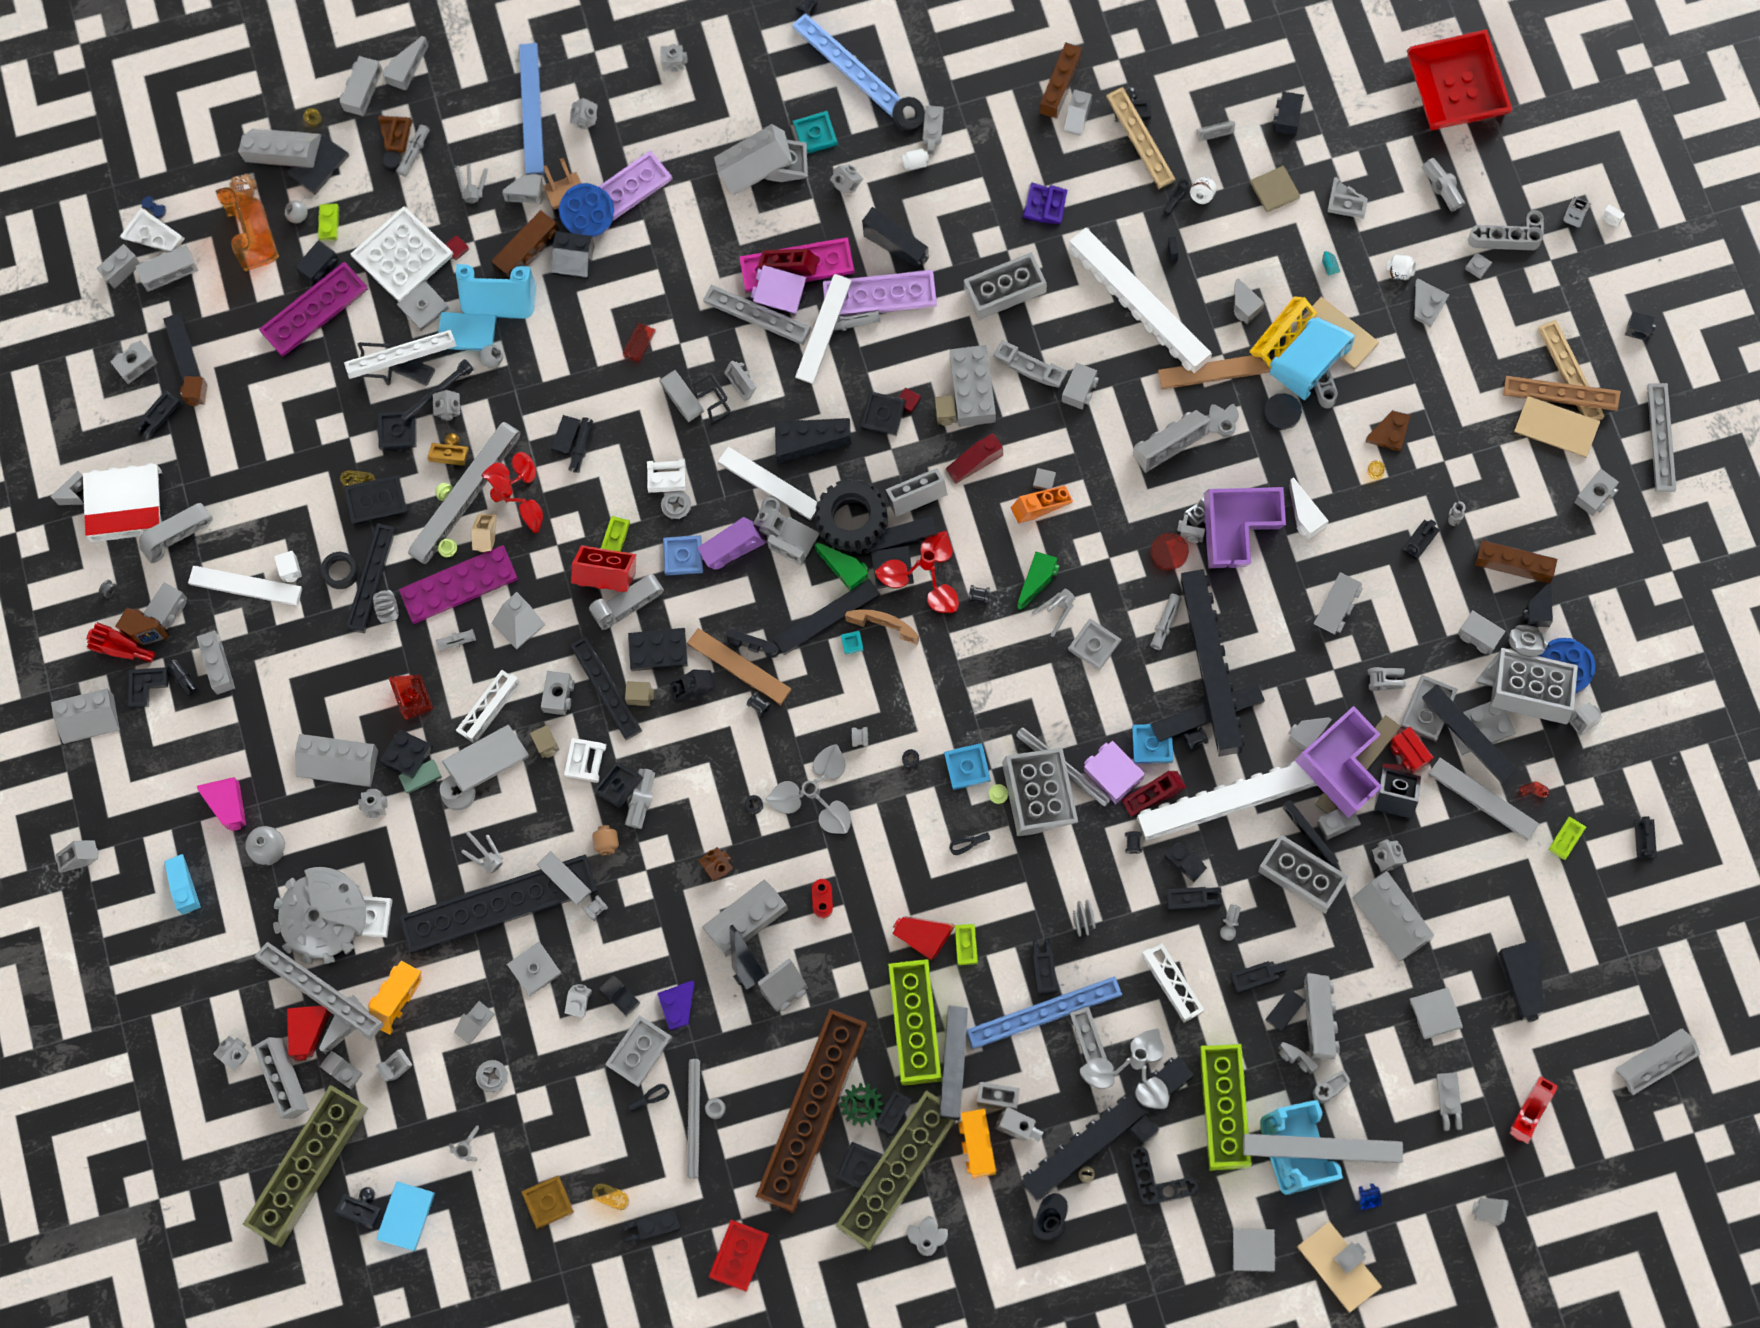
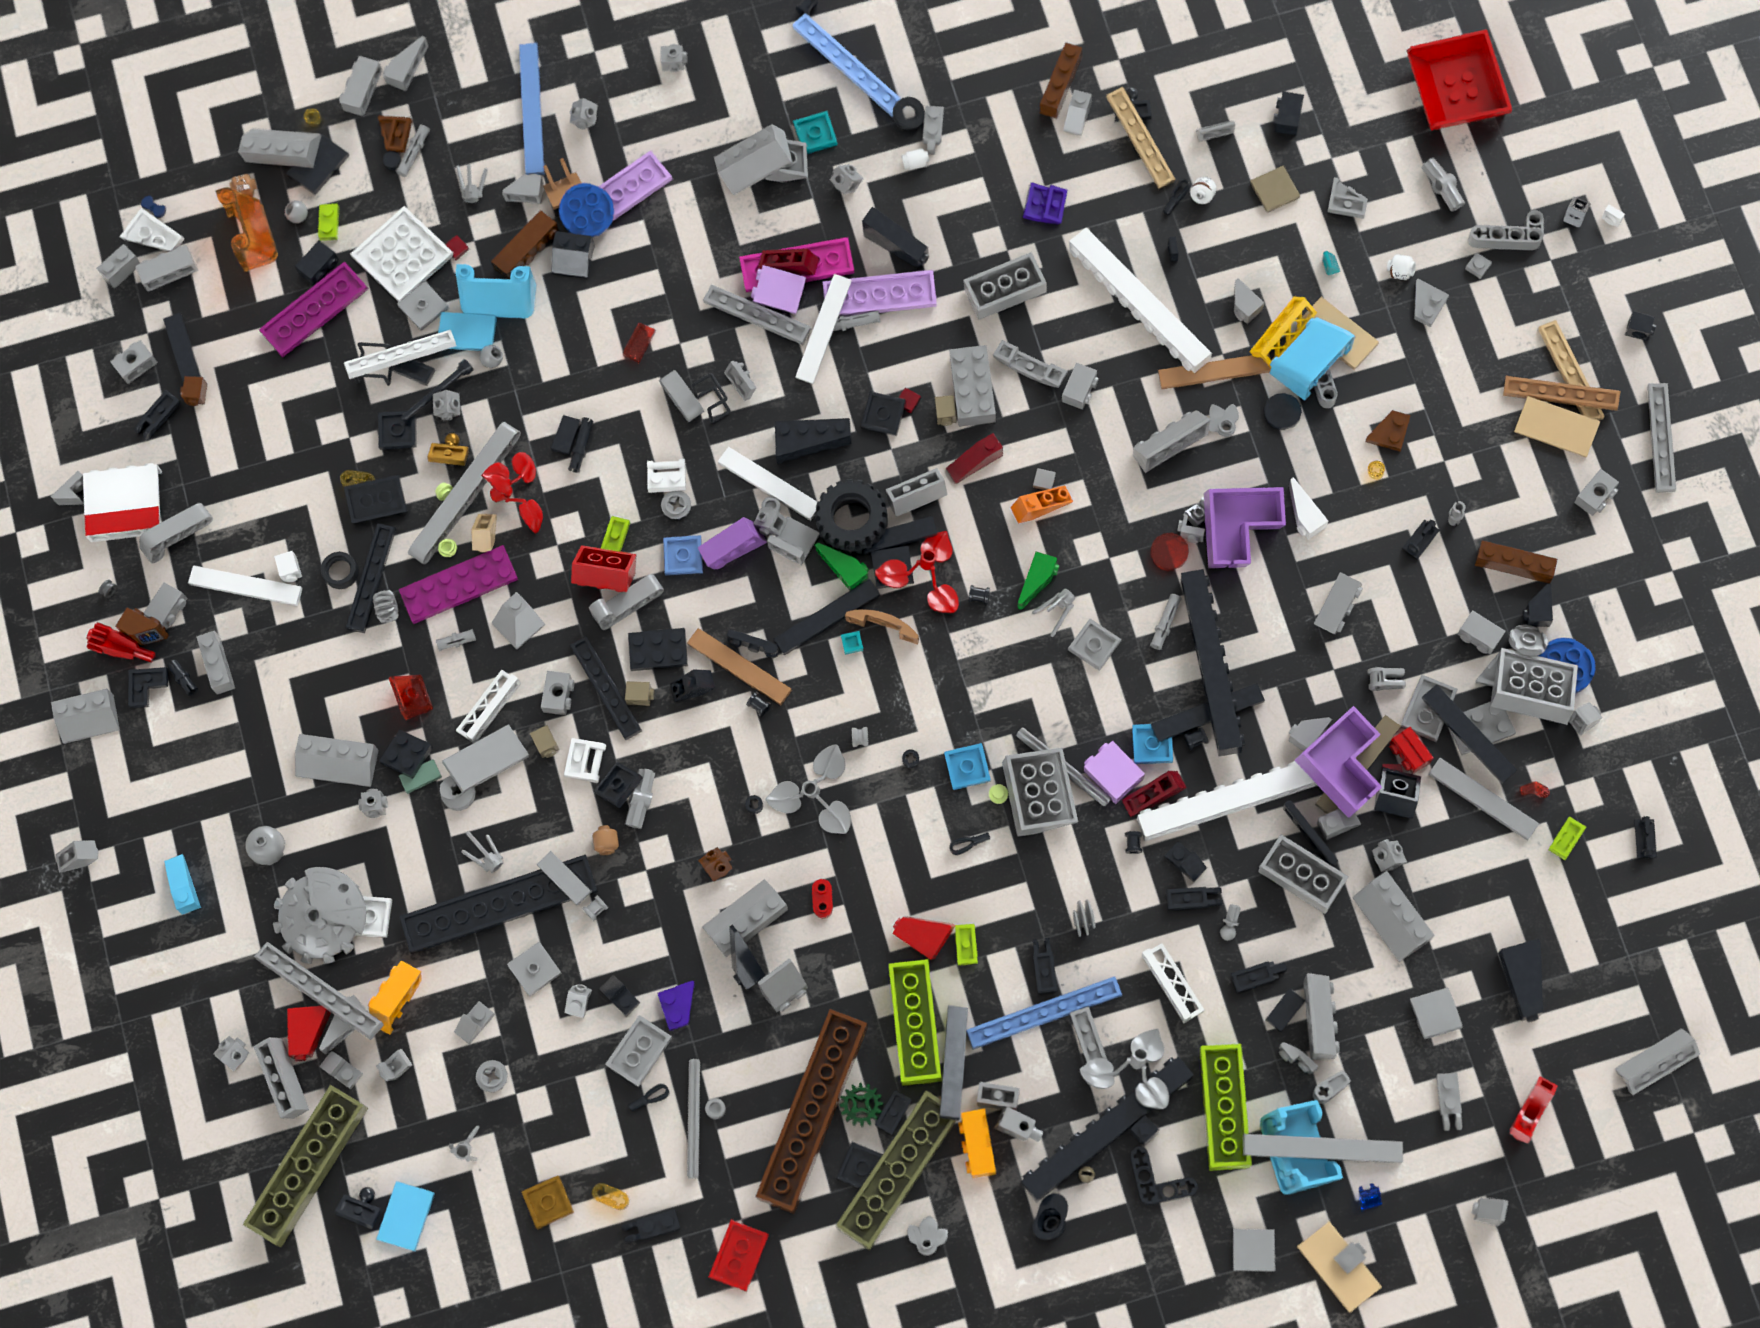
(225, 801): dark pink slope -> none

